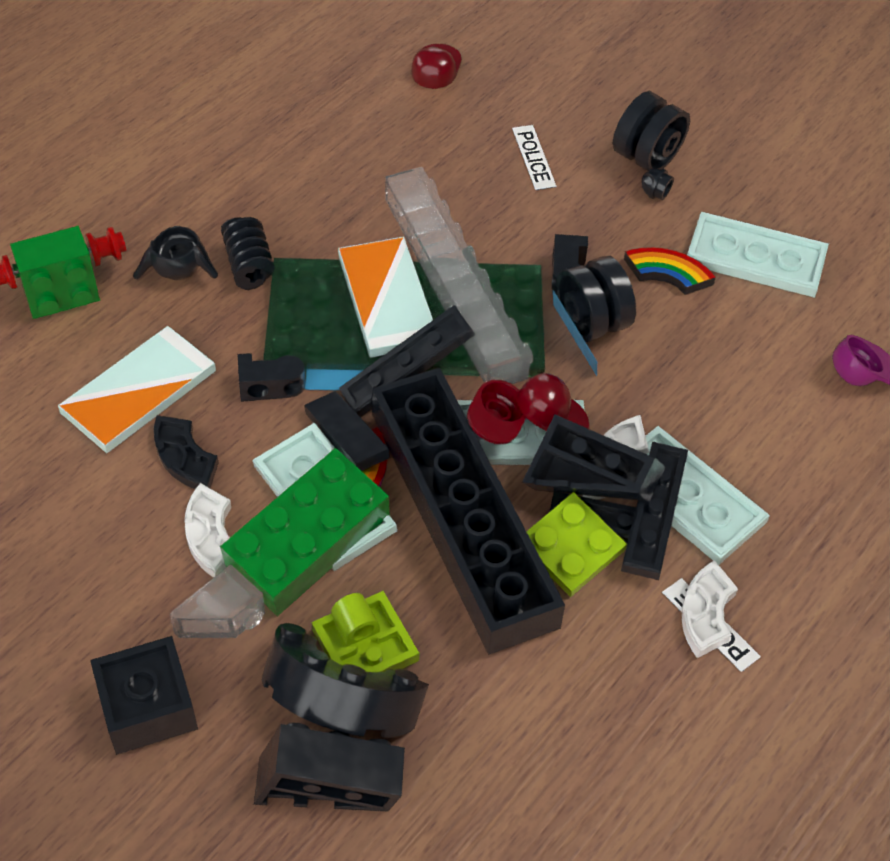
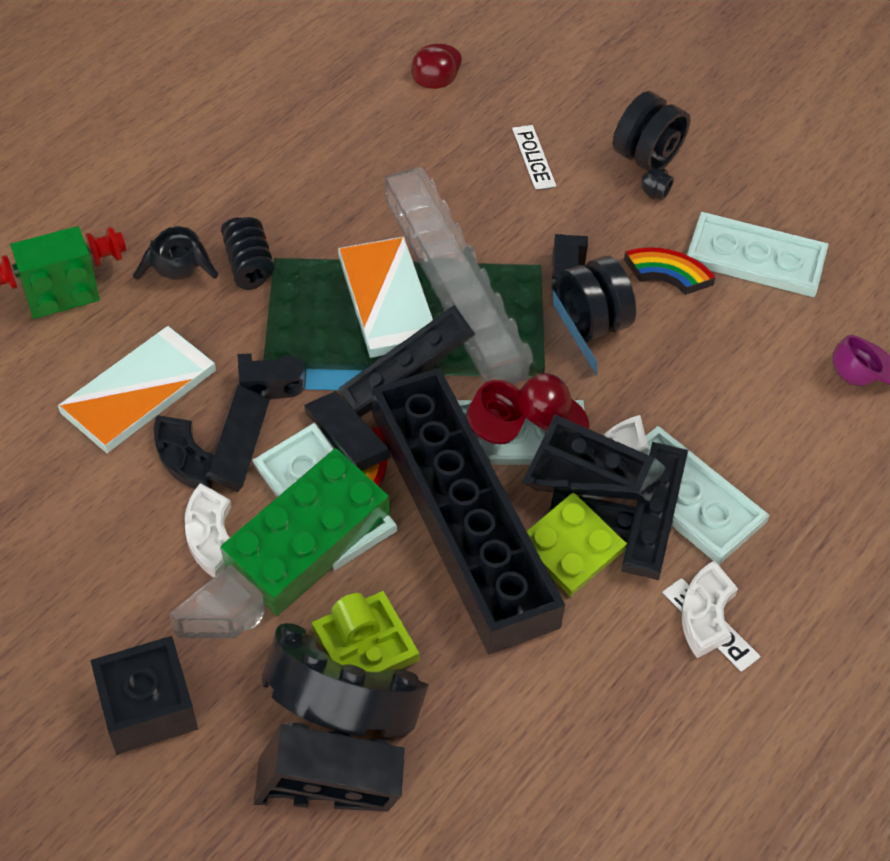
(237, 438): none -> black tile

